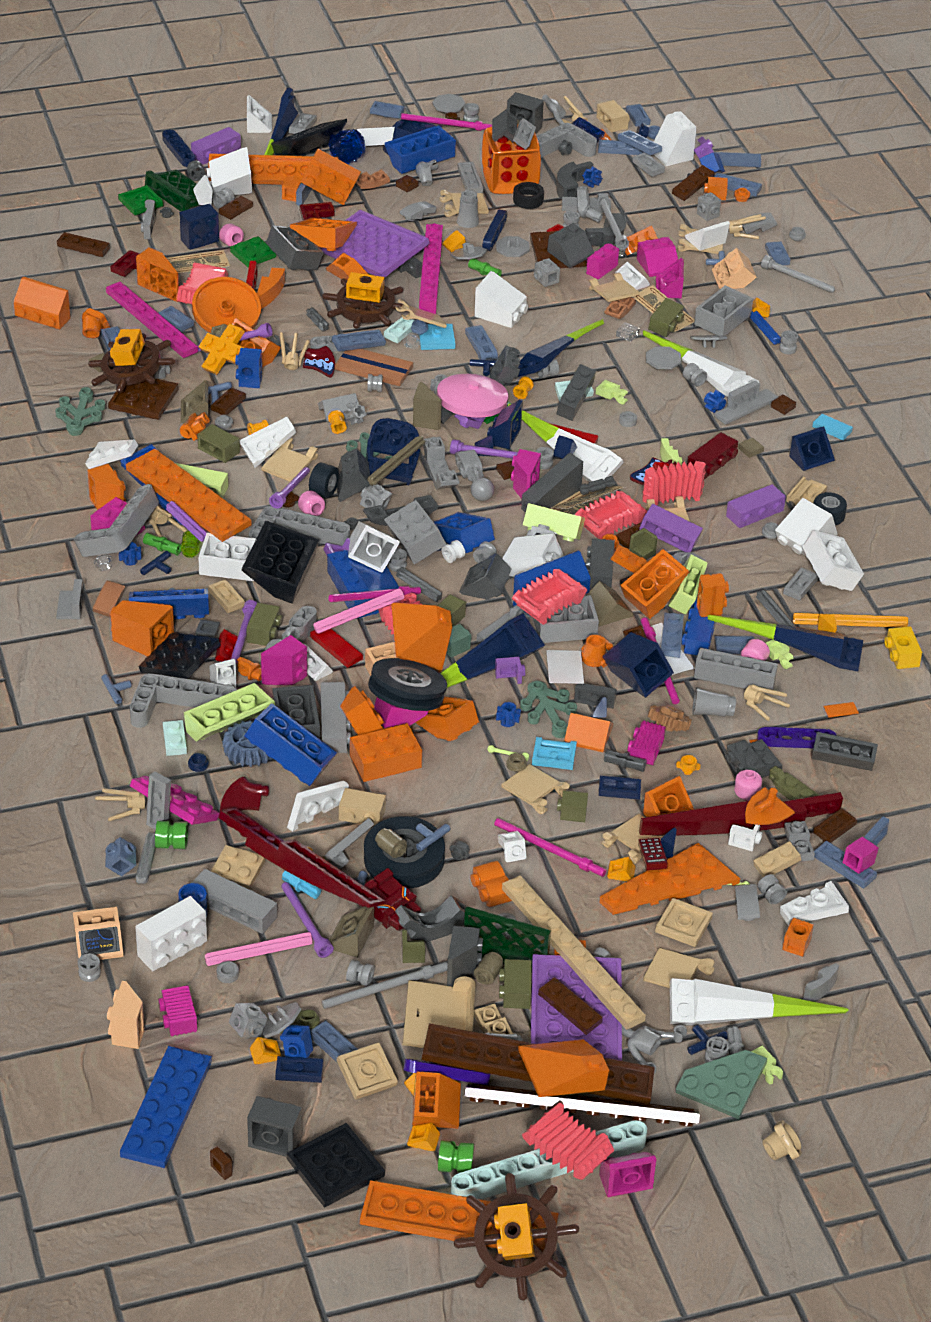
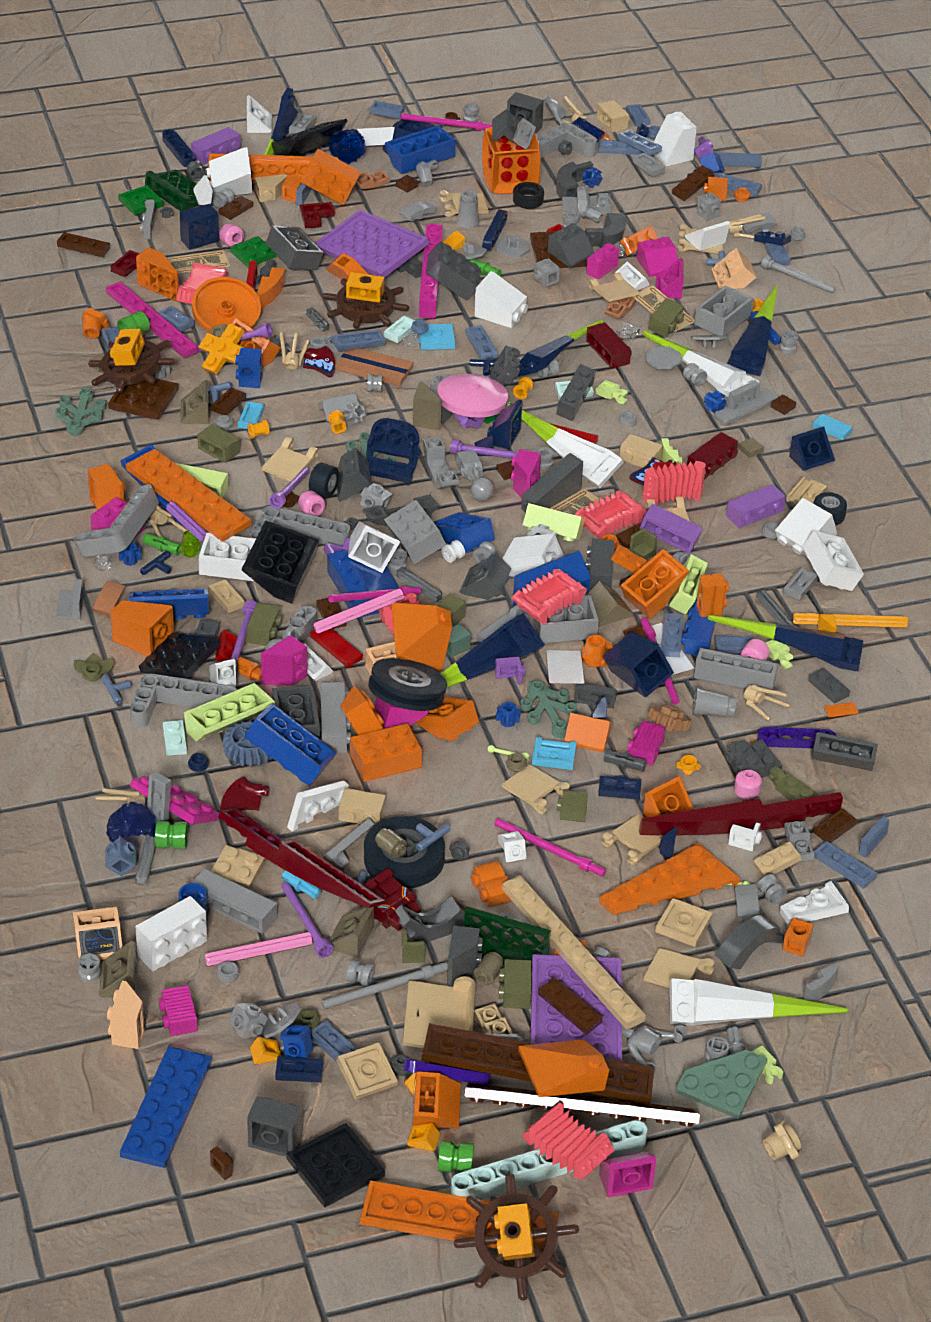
(42, 303): orange slope -> none
(93, 667): none -> olive plate
(110, 451): white wing -> none
(118, 968): none -> dark tan slope
(131, 820): none -> clear blue hair
(135, 321): none -> bright green wheel
(194, 425): orange hips -> none
(251, 414): none -> medium azure tile
(265, 270): none -> dark grey pin
(267, 440): white wing -> none
(269, 187): none -> tan slope
(325, 232): orange slope -> none
(328, 609): none -> reddish brown plate
(396, 460): dark tan axle -> none
(397, 1065): none -> dark grey plate
(415, 313): tan flag -> none
(448, 103): light grey piece -> none
(453, 270): none -> dark grey brick
(470, 176): light grey plate -> none
(564, 446): dark blue slope -> none
(587, 497): sticker -> none
(596, 485): dark grey axle -> none
(608, 345): none -> dark red brick
(620, 241): light grey piece -> none
(621, 869): light orange slope -> none
(639, 450): none -> tan brick
(652, 854): dark red tile -> none
(703, 1037): dark blue piece -> none
(747, 939): none -> dark grey arch
(752, 347): none -> dark blue plate
(766, 808): orange shield -> none
(772, 237): none -> dark blue plate
(829, 685): none -> dark grey plate
(860, 855): dark pink brick -> none
(903, 647): yellow brick -> none

